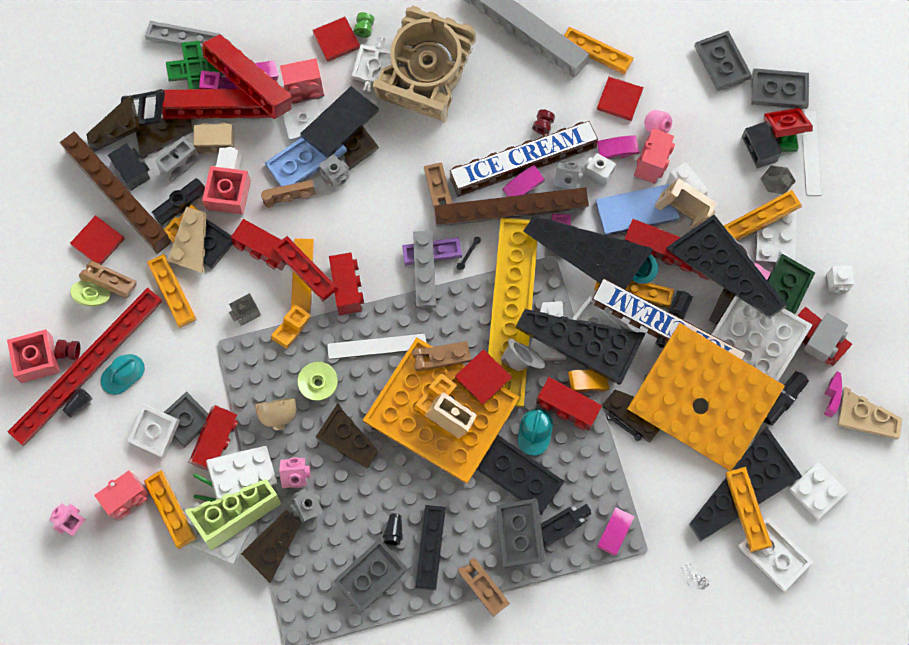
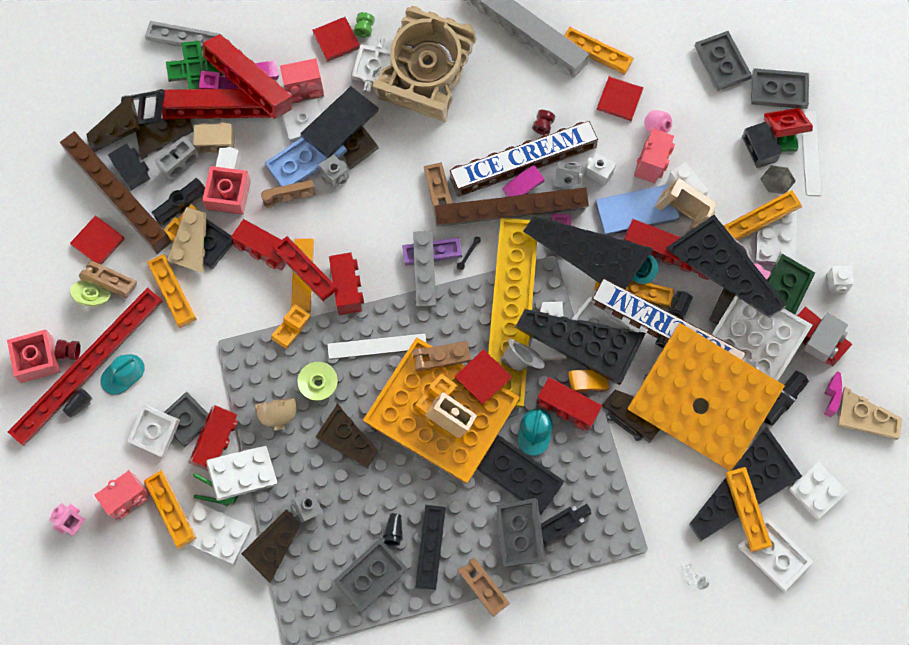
(232, 513): yellowish green wedge -> none
(244, 310): clear smoke brick -> none
(294, 472): bright pink brick -> none
(615, 531): dark pink slope -> none
(618, 146): dark pink slope -> none

